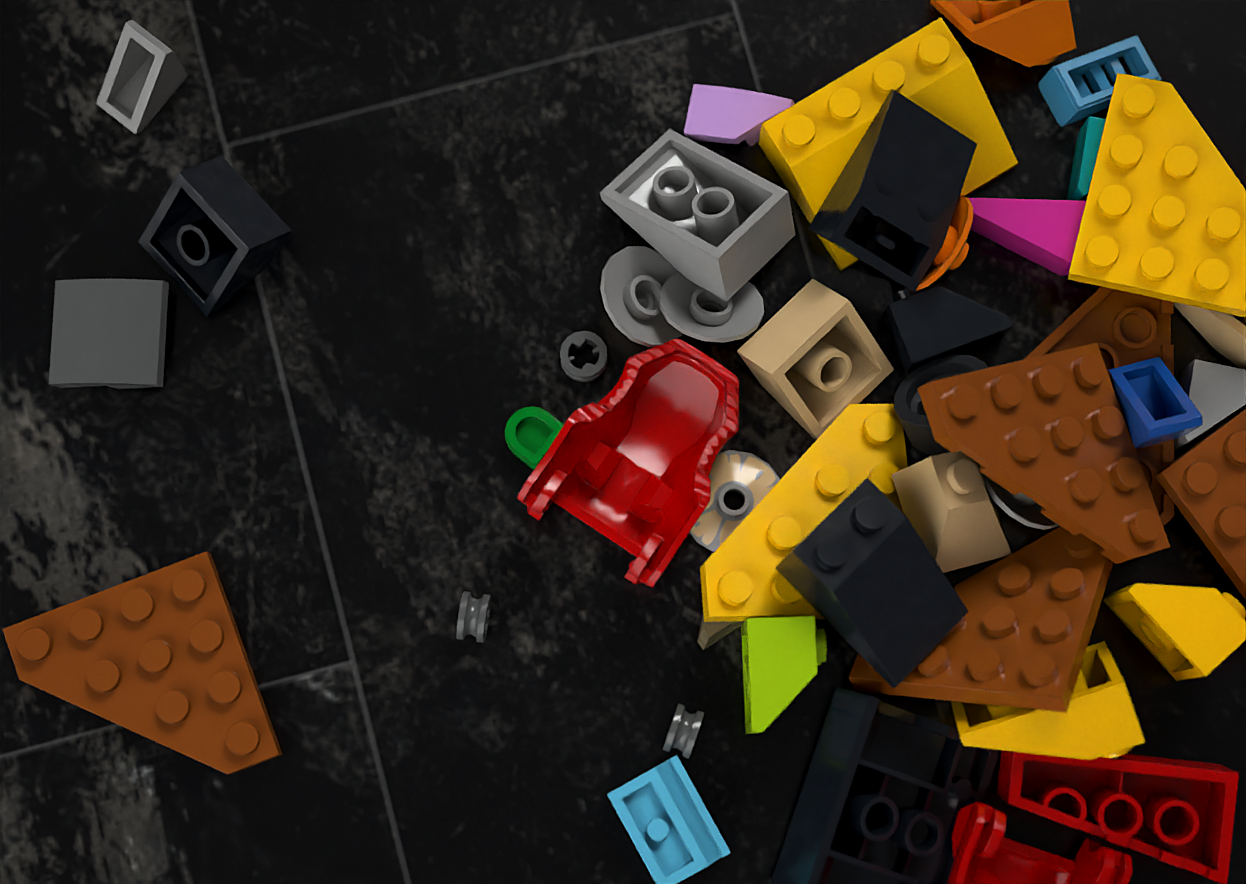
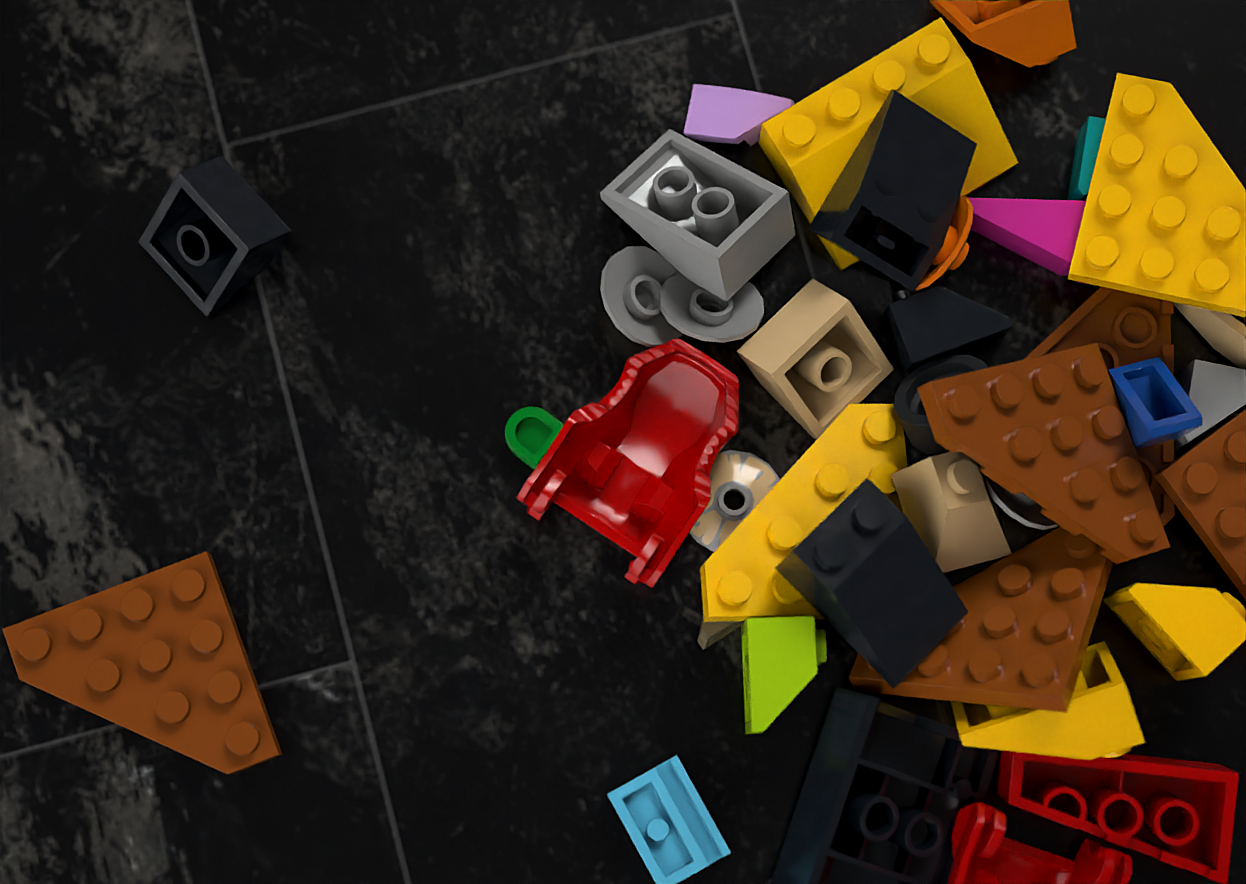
(109, 333): dark grey slope -> none
(139, 78): light grey slope -> none
(473, 617): dark grey bush -> none
(578, 341): dark grey bush -> none
(683, 731): dark grey bush -> none
(1067, 91): dark azure slope -> none

